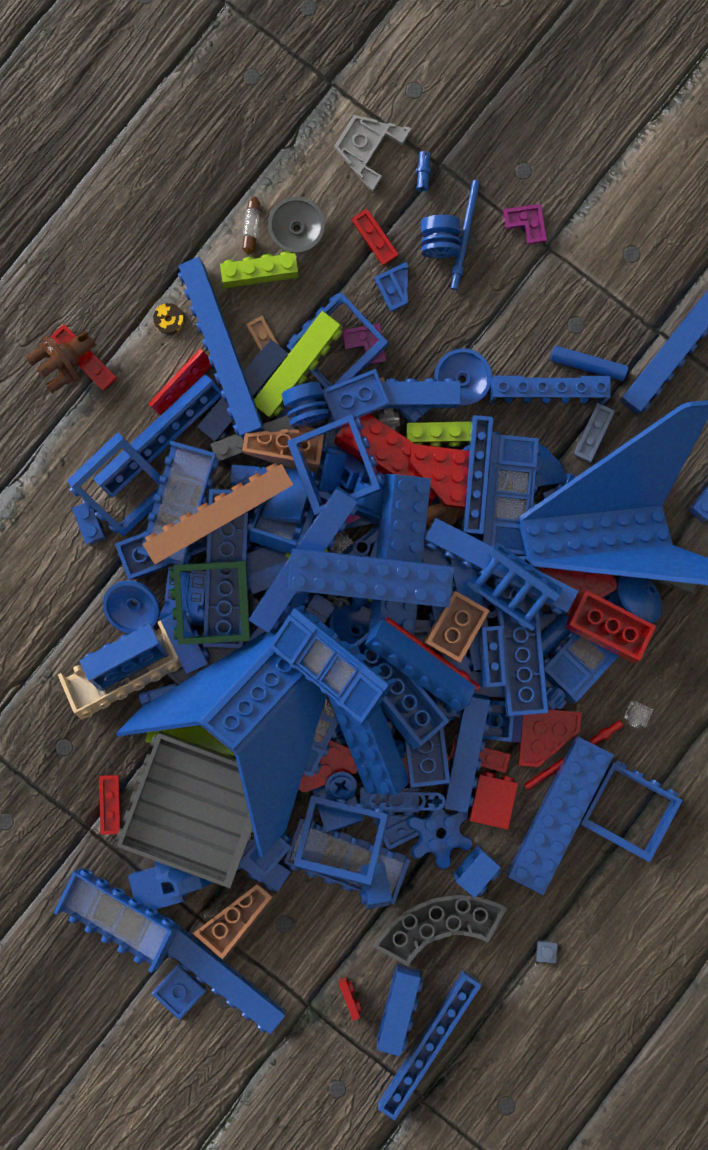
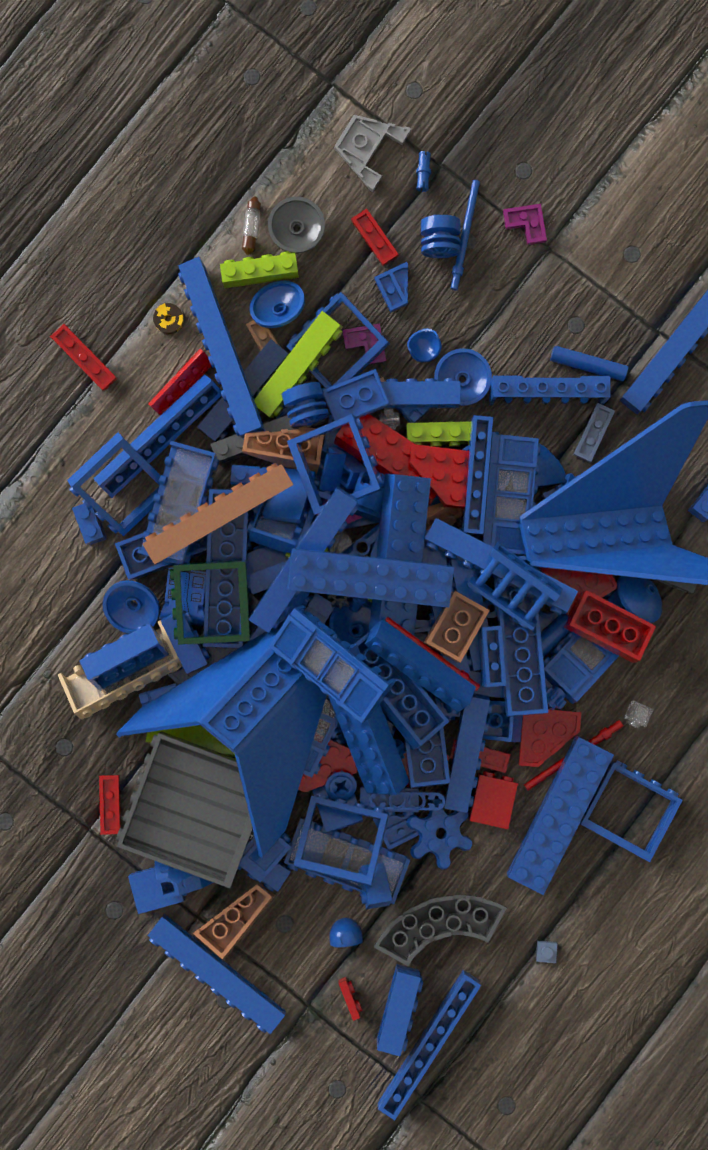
(62, 357): reddish brown piece -> none
(117, 918): window -> none
(178, 991): blue tile -> none
(277, 304): none -> blue dish
(345, 933): none -> blue helmet
(424, 345): none -> blue helmet
(476, 871): blue brick -> none

